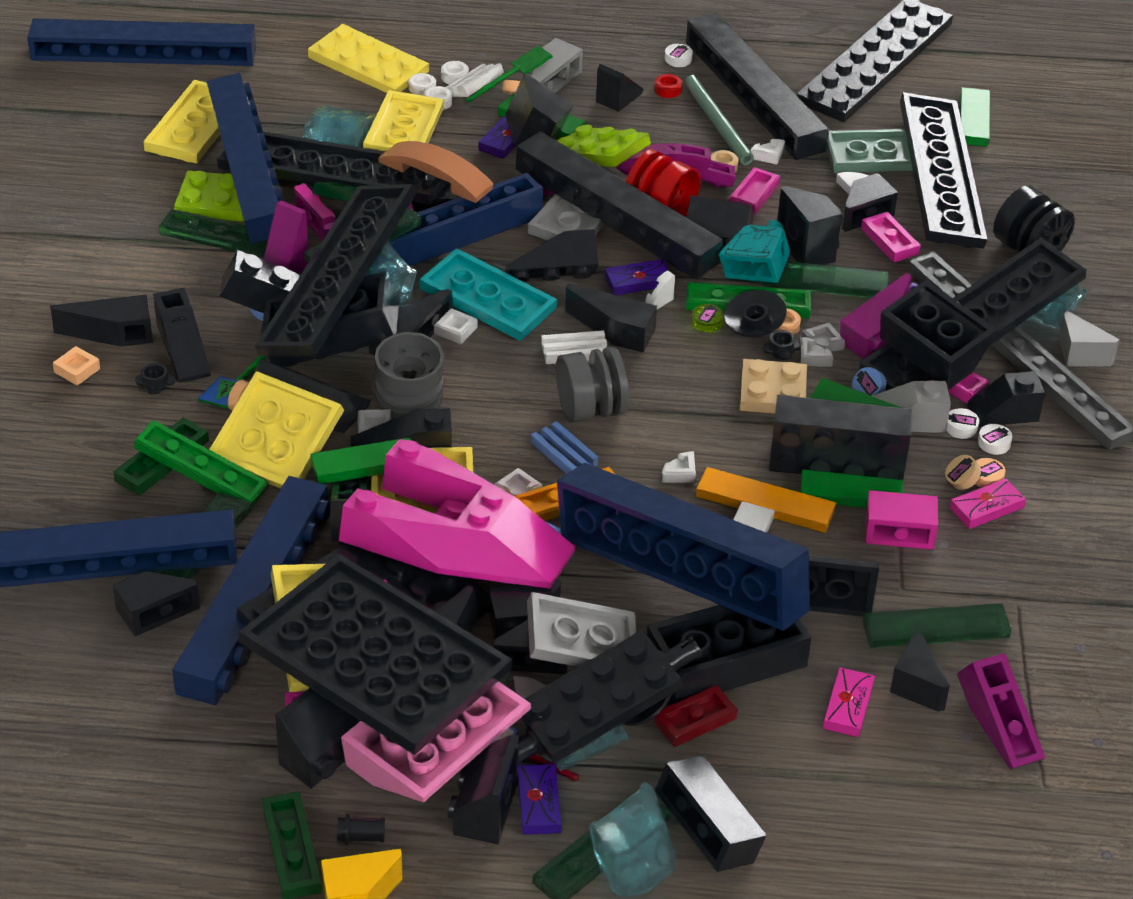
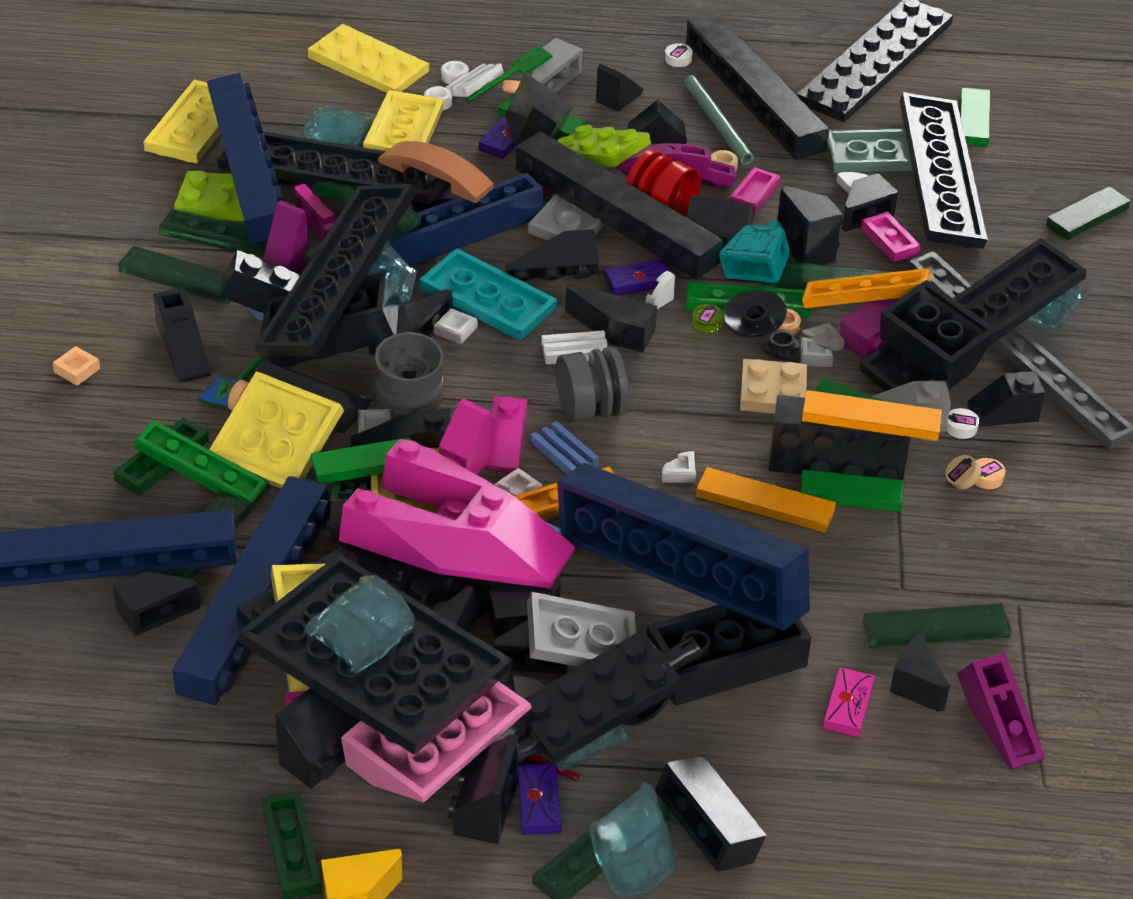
(107, 321): black slope -> none
(142, 42): dark blue brick -> none
(154, 378): black plate -> none
(173, 272): none -> clear green tile
(360, 829): black pin -> none
(363, 622): none -> clear light blue slope
(420, 83): white tile -> none
(468, 437): none -> dark pink slope
(507, 433): none -> dark pink slope
(660, 124): none -> black slope
(668, 86): red tile -> none
(695, 716): dark red plate -> none
(755, 516): white tile -> none
(769, 152): white tile -> none
(842, 585): black slope -> none
(863, 288): none -> light orange tile
(869, 381): tile -> none
(872, 415): none -> light orange tile
(901, 519): dark pink brick -> none
(969, 387): dark pink tile -> none
(987, 503): dark pink tile -> none
(995, 439): white tile -> none
(1031, 216): black wheel -> none
(1085, 343): light grey slope -> none
(1088, 212): none -> tile

